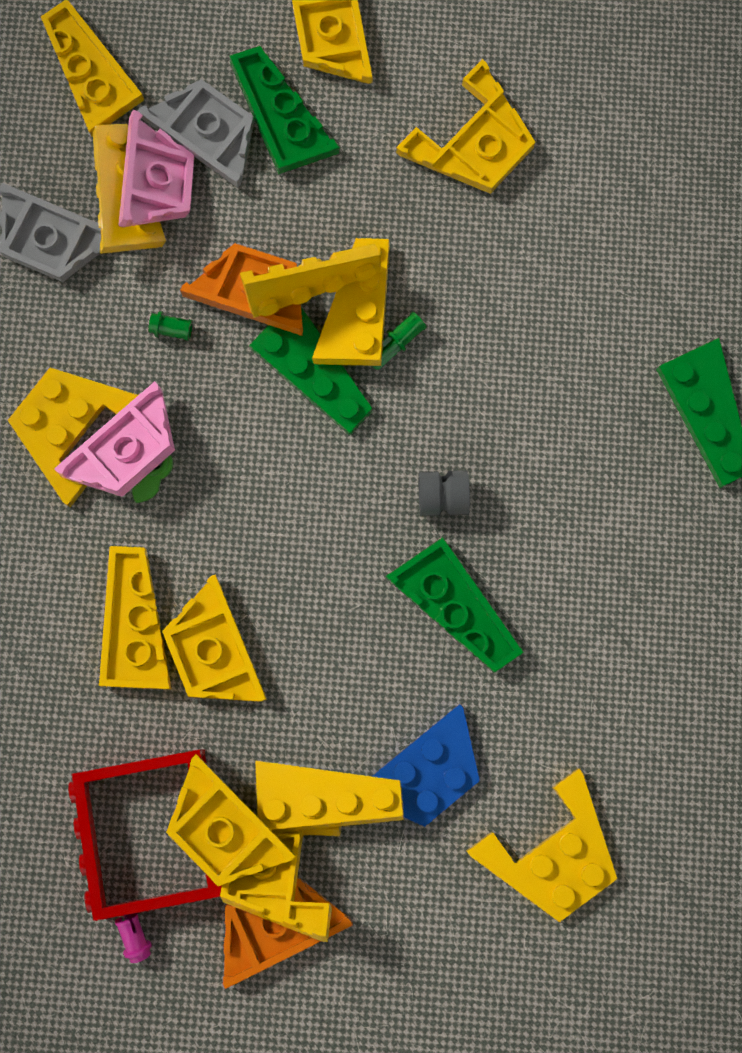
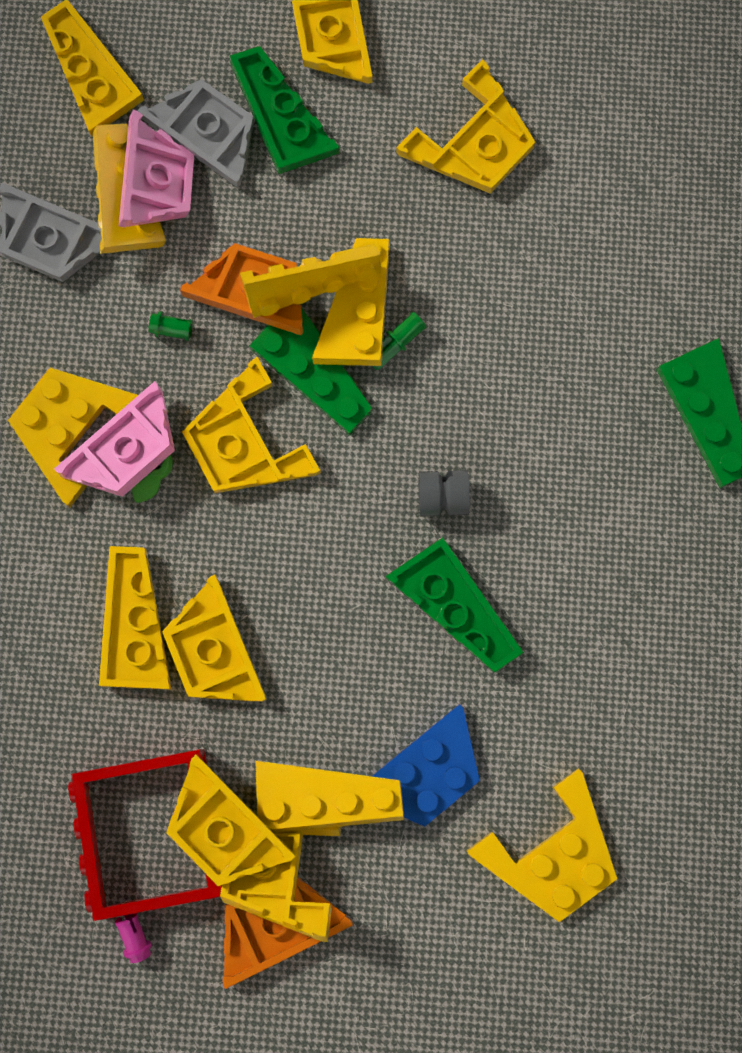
(230, 445): none -> yellow wing

